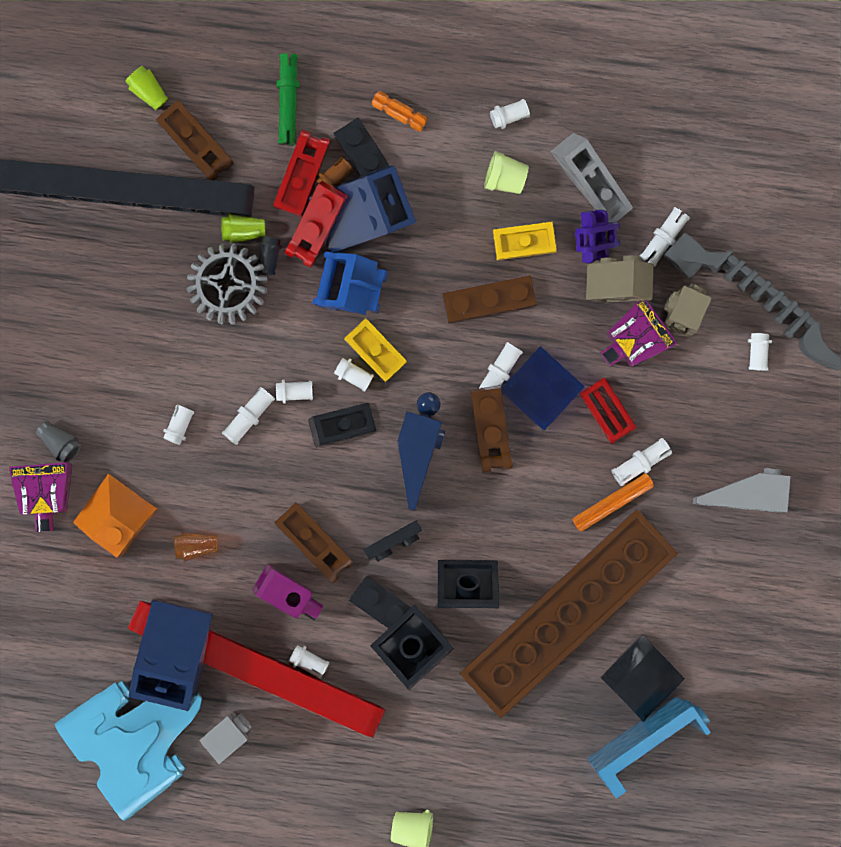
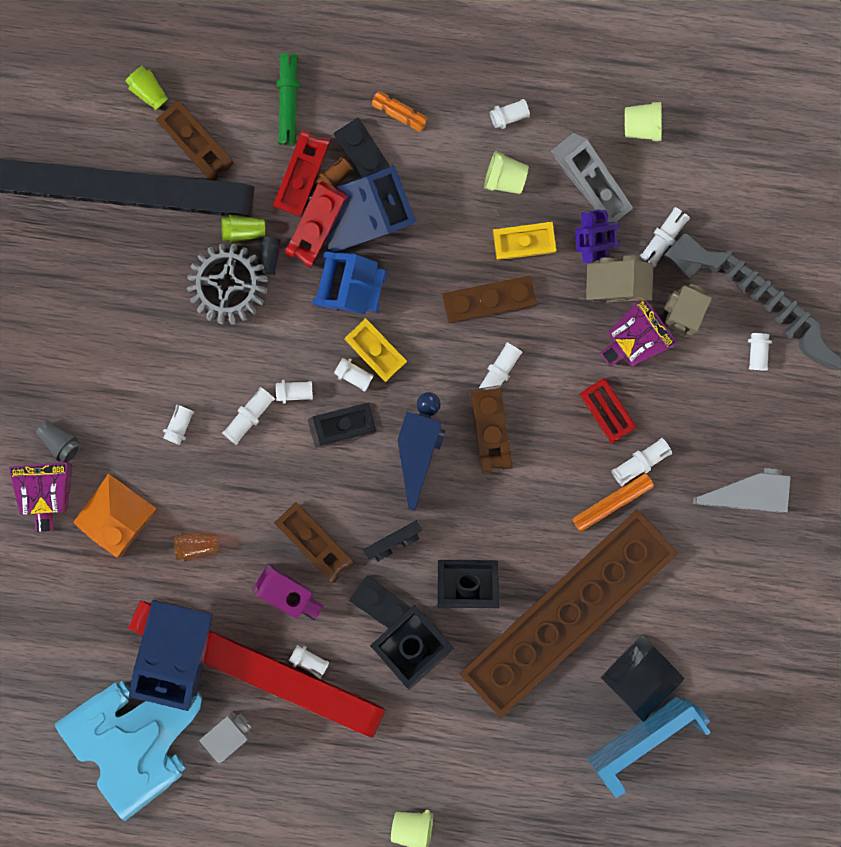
(542, 388): clear blue plate -> none
(644, 121): none -> yellowish green piece

